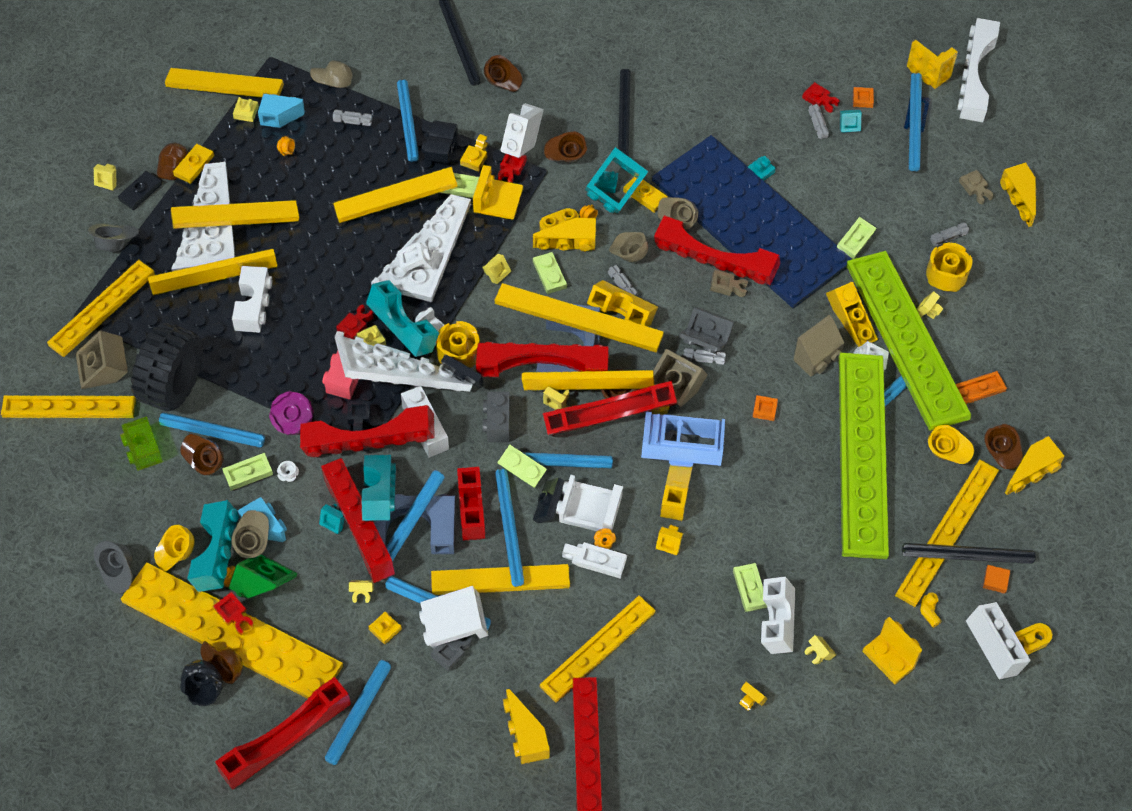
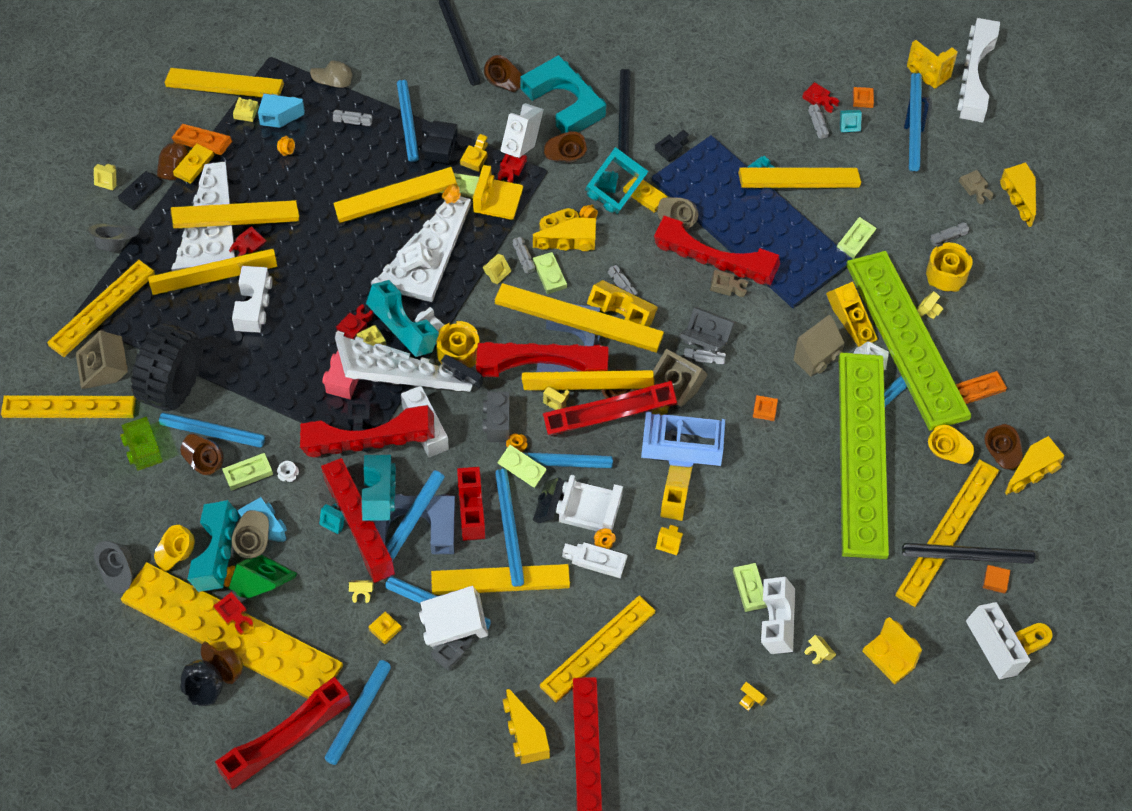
(191, 135): none -> orange tile
(248, 242): none -> red plate
(289, 412): magenta tile -> none
(451, 194): none -> light orange plate
(517, 438): none -> light orange plate
(523, 255): none -> light grey axle
(559, 75): none -> teal arch
(630, 246): dark tan piece -> none
(671, 147): none -> black plate
(799, 177): none -> yellow tile
(928, 607): yellow arm -> none

